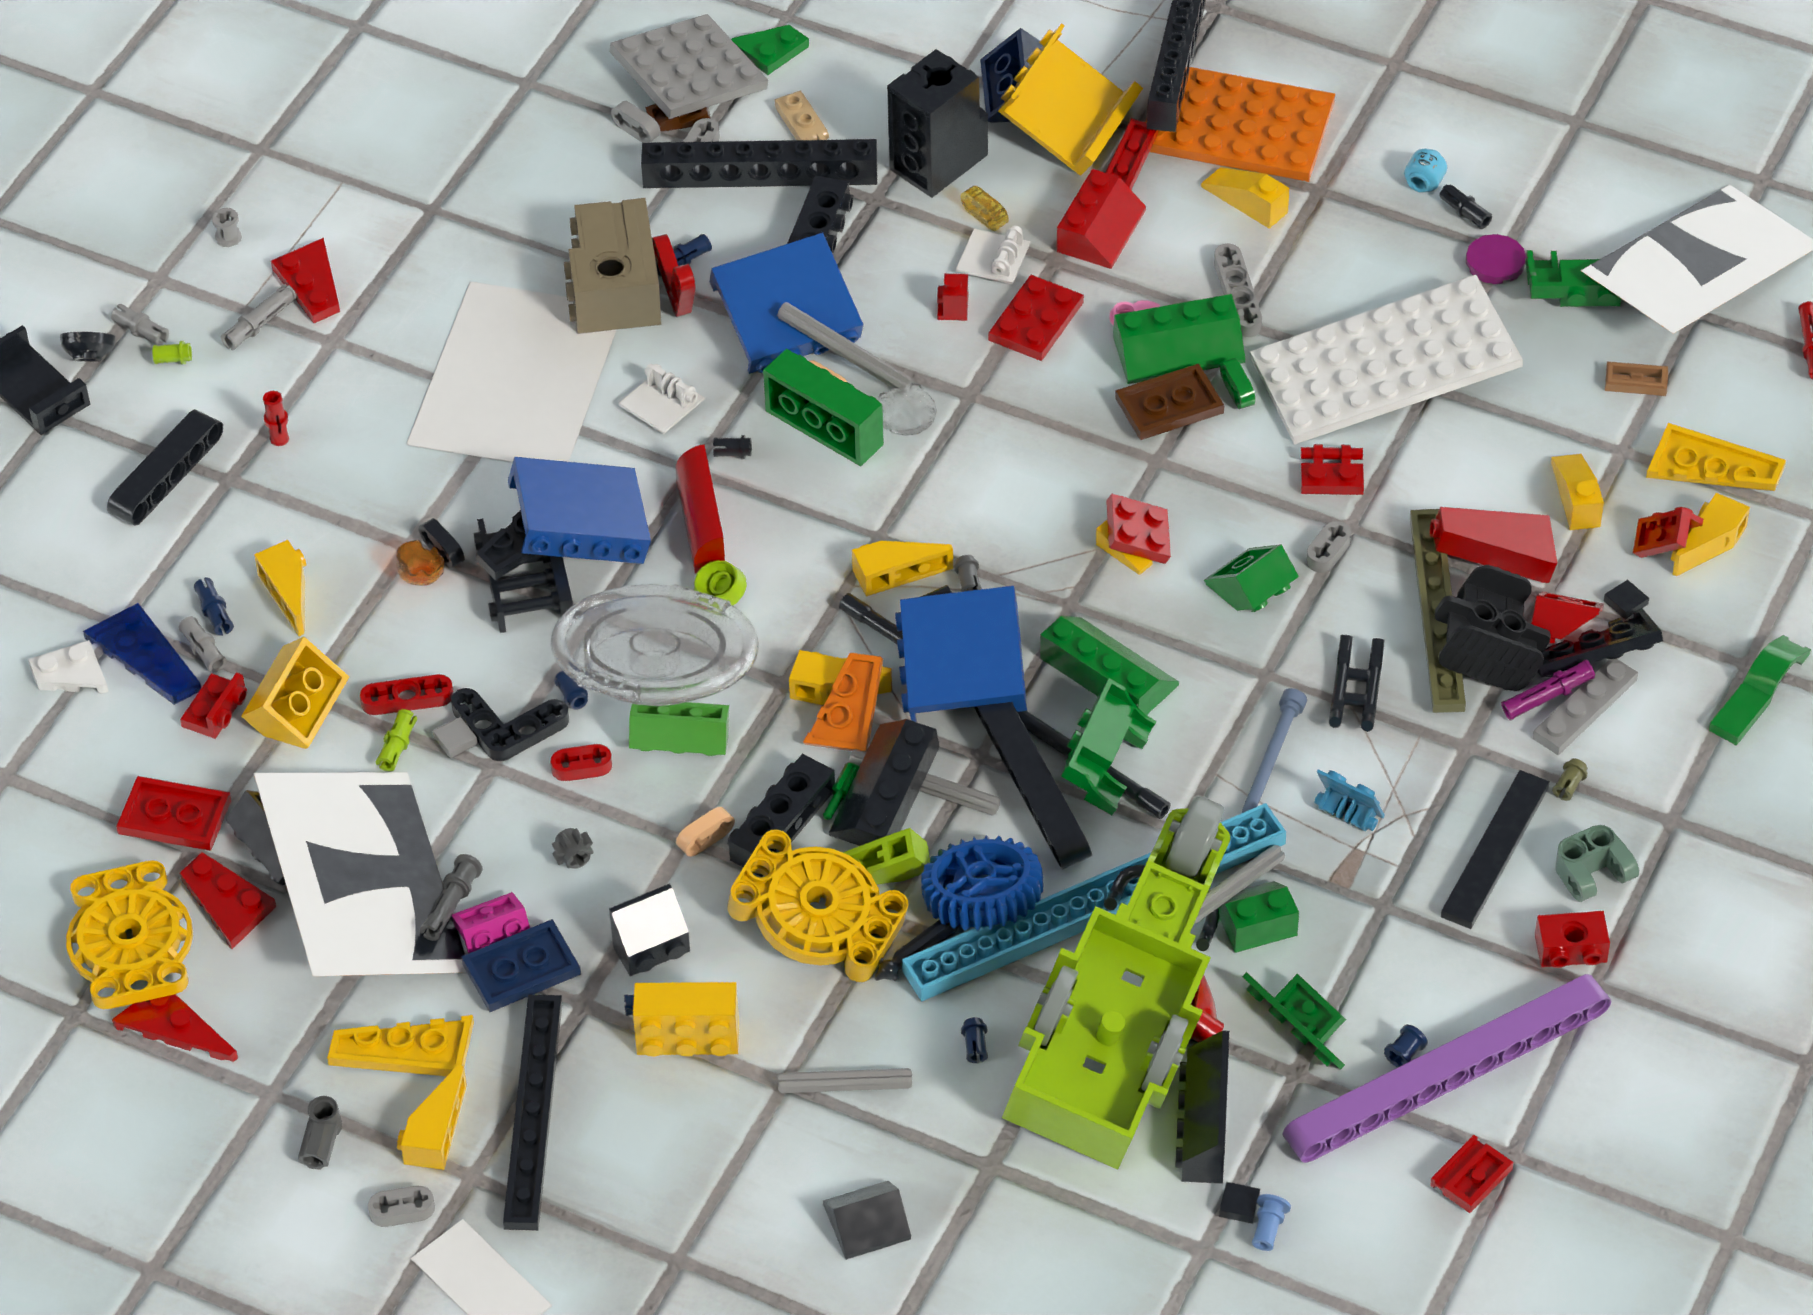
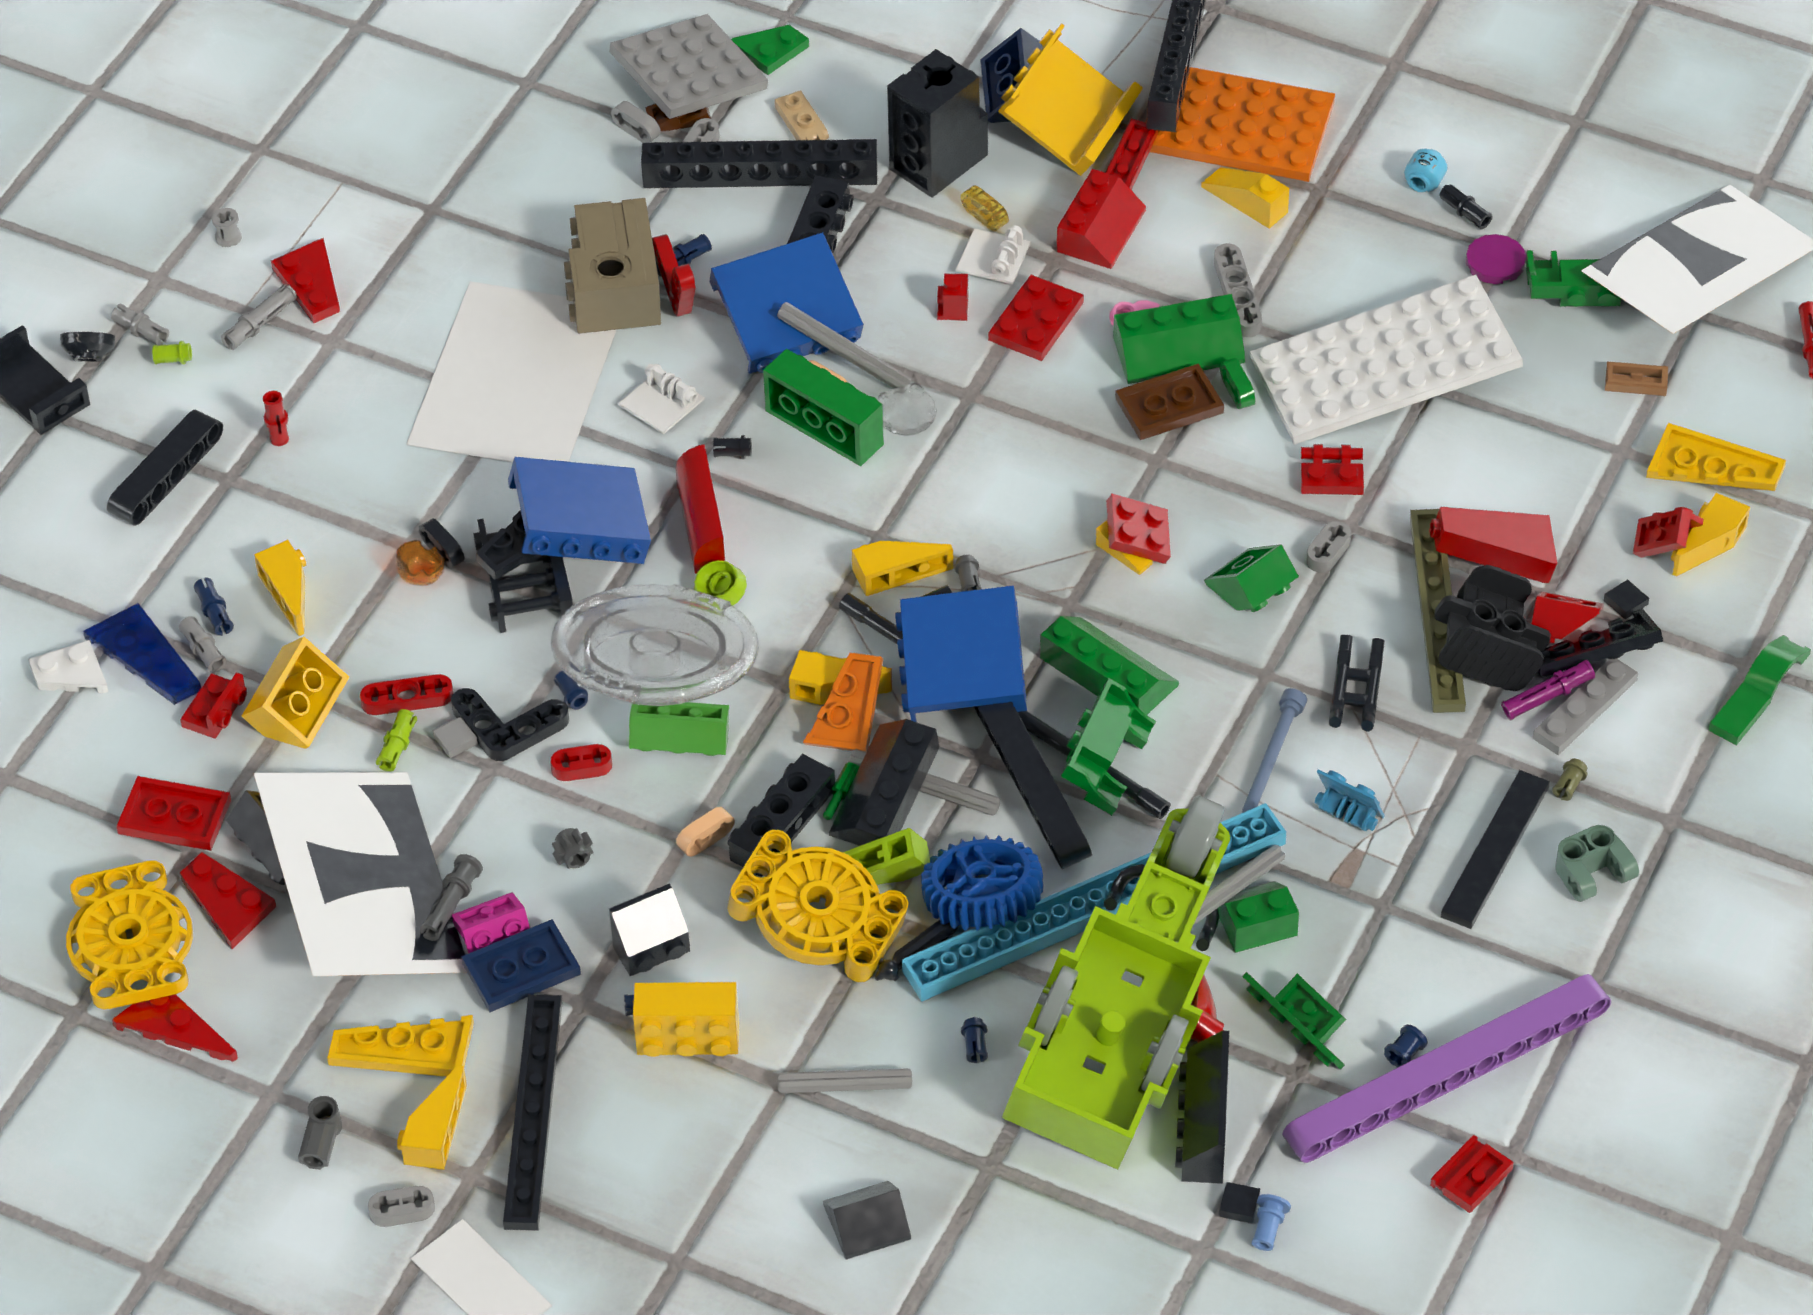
(1572, 939): red brick -> none
(1578, 491): yellow slope -> none

